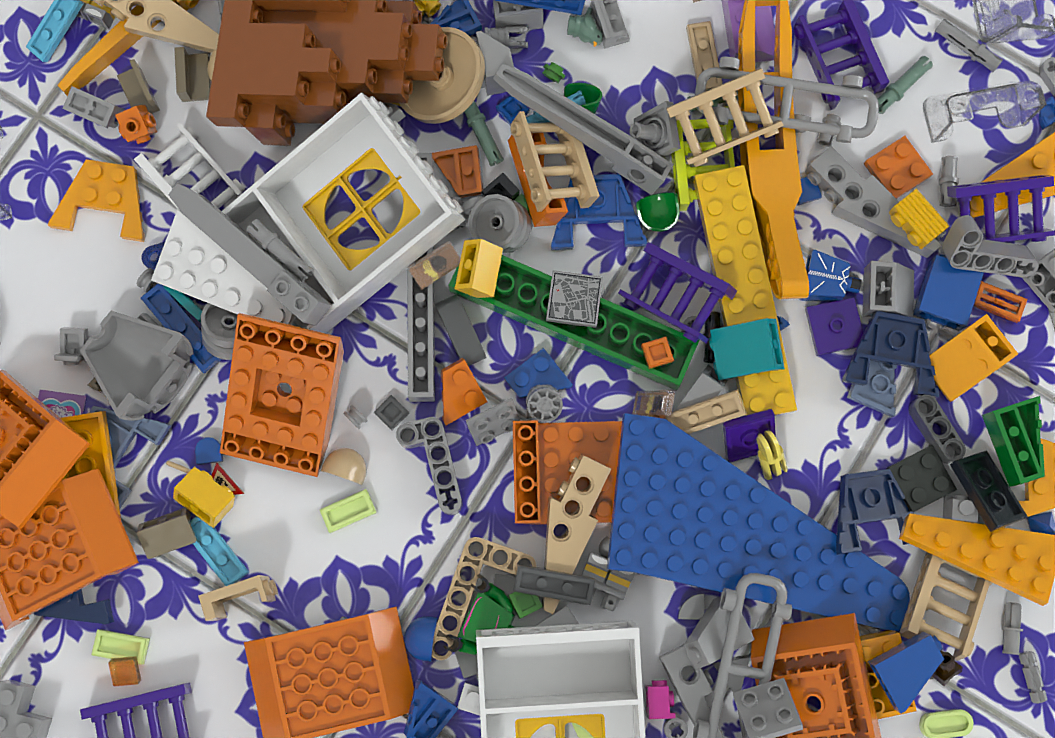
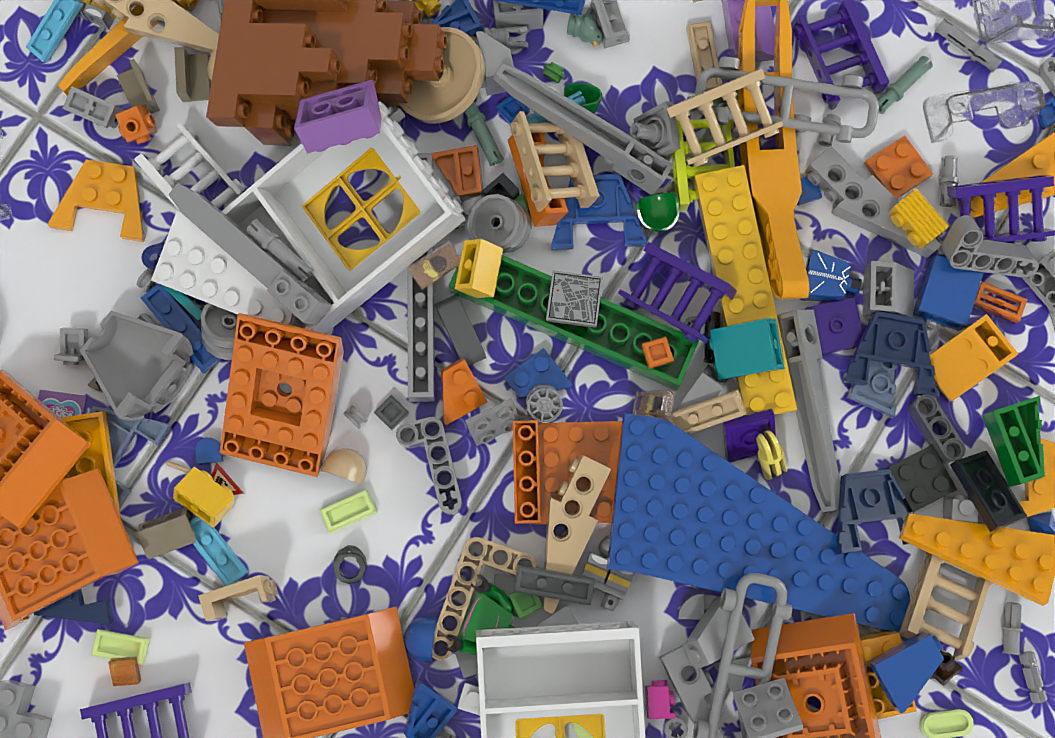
(338, 117): none -> medium lavender slope
(348, 551): none -> pearl dark grey piece
(802, 355): none -> light grey piece

